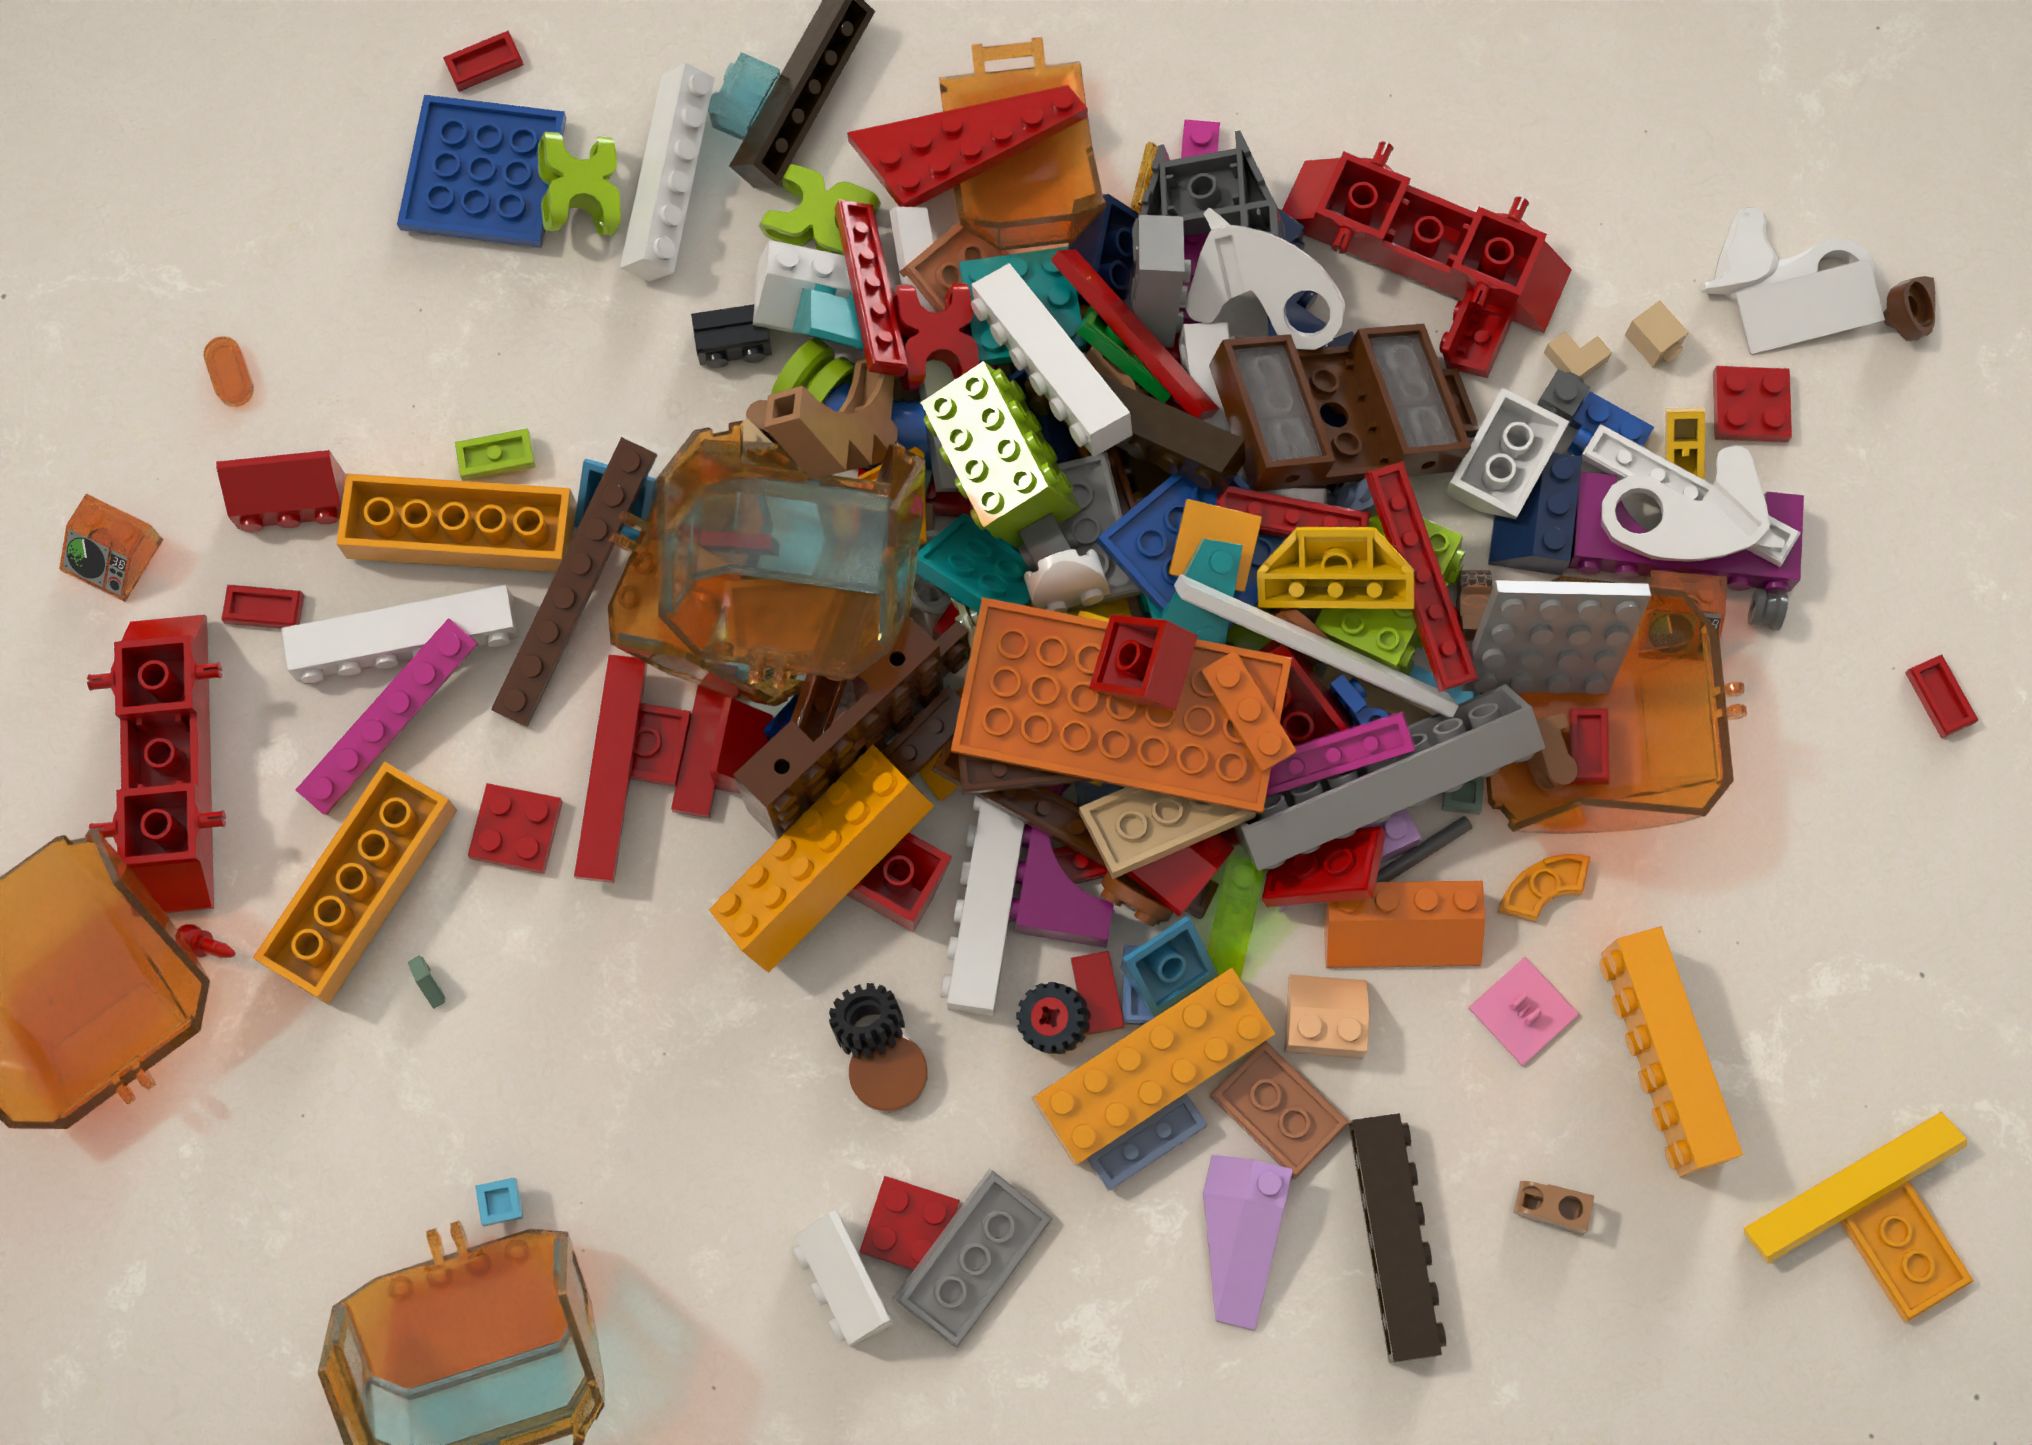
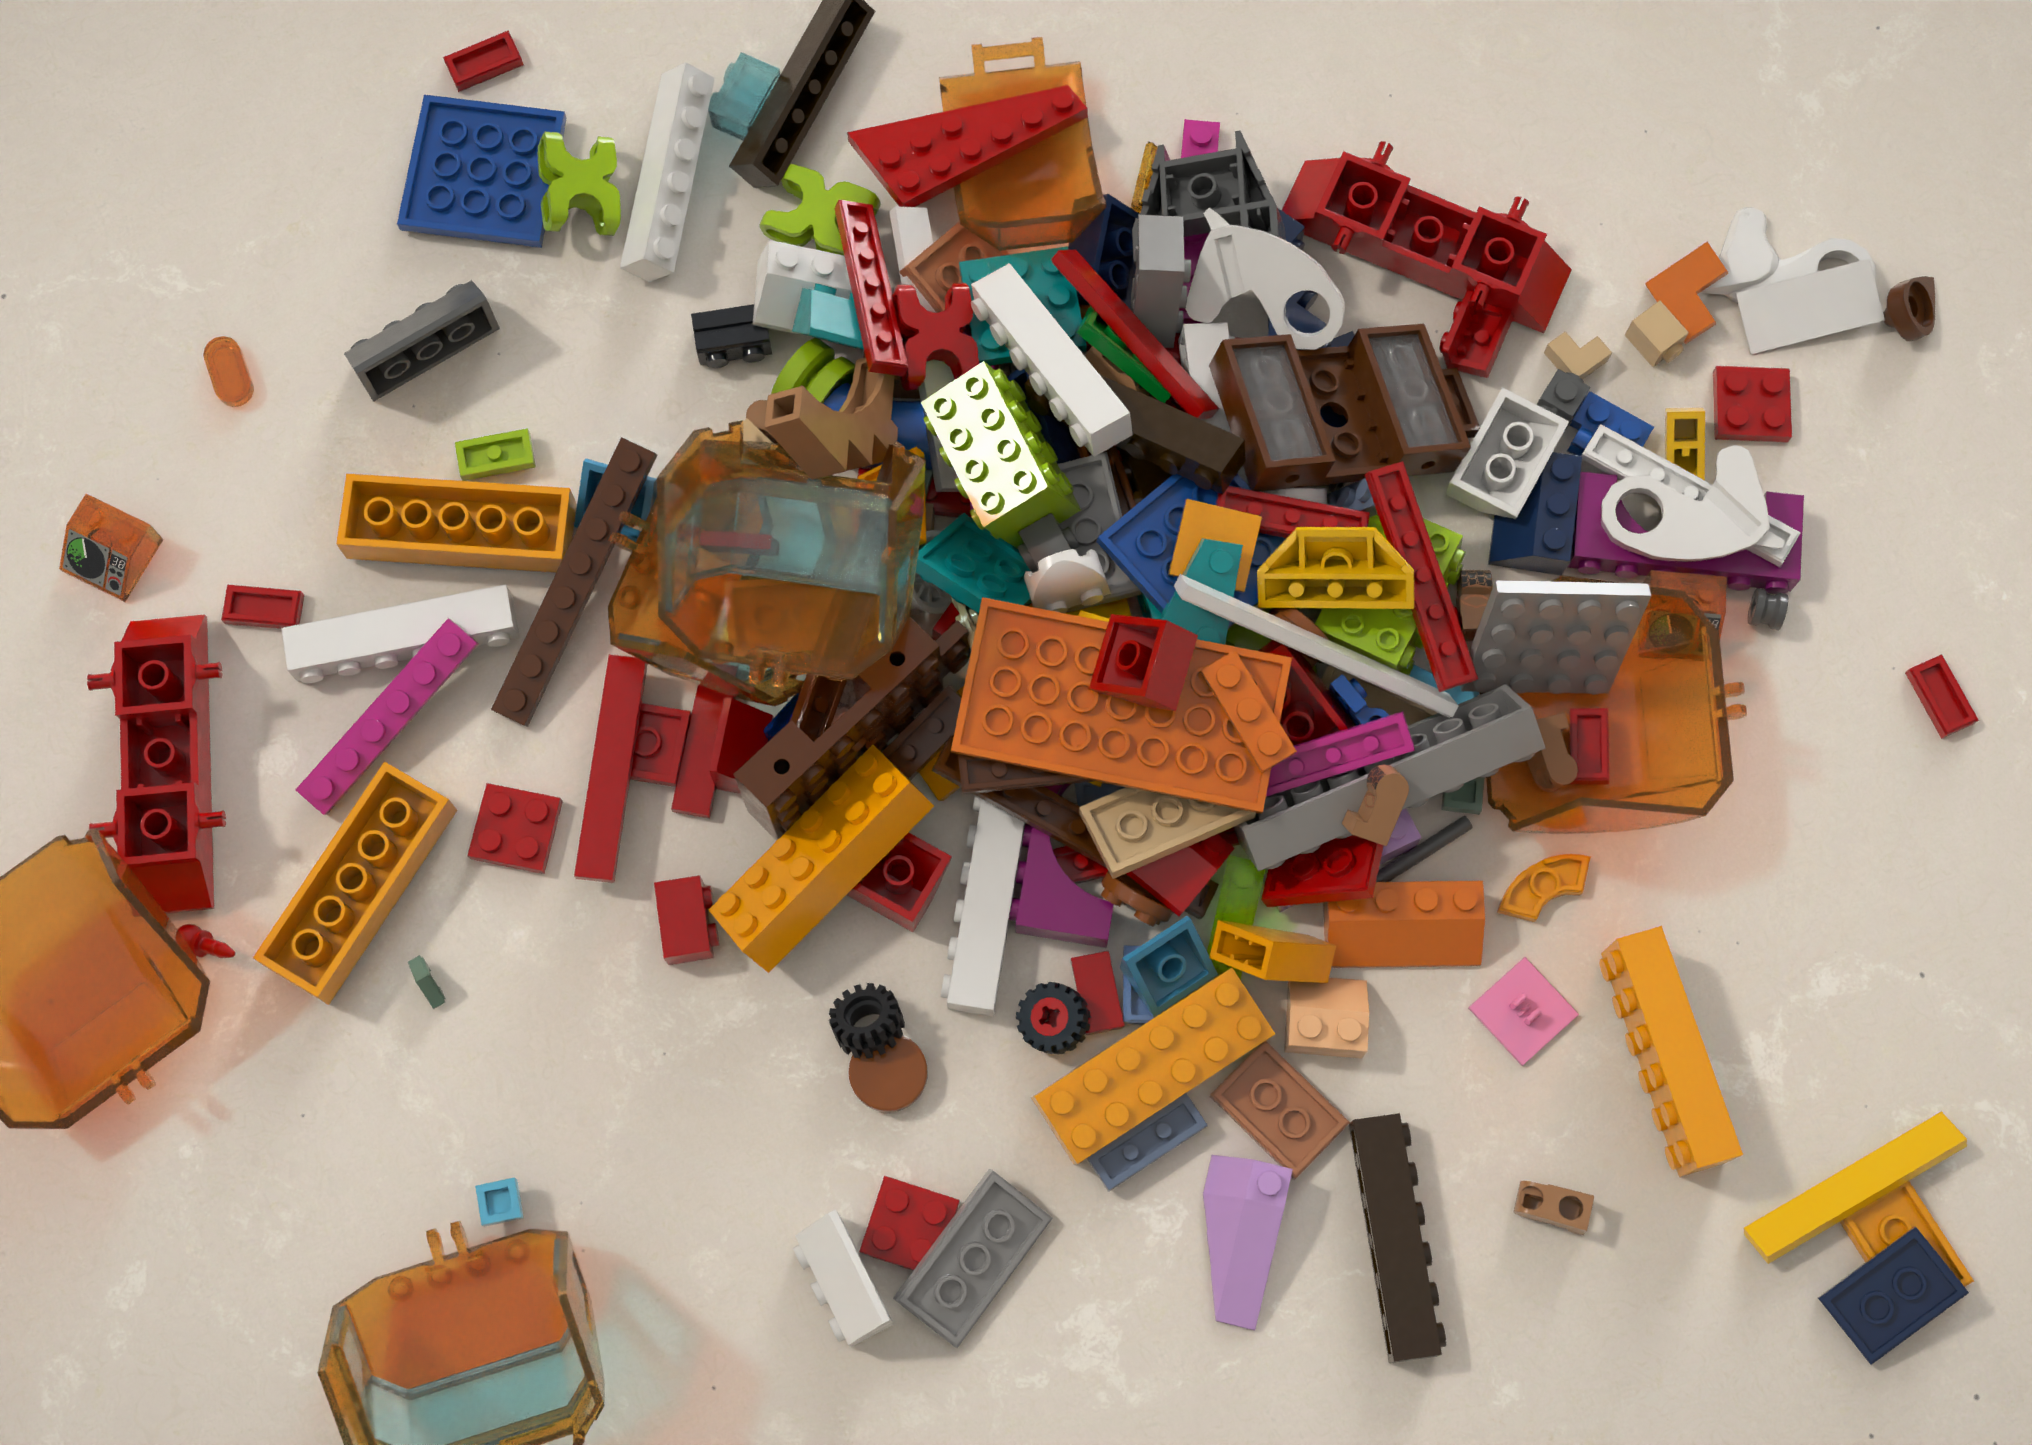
(282, 490): red slope -> none
(422, 339): none -> dark grey slope
(685, 919): none -> red brick
(1272, 953): none -> light orange slope
(1380, 805): none -> medium nougat leg
(1681, 283): none -> orange tile
(1893, 1295): none -> dark blue tile

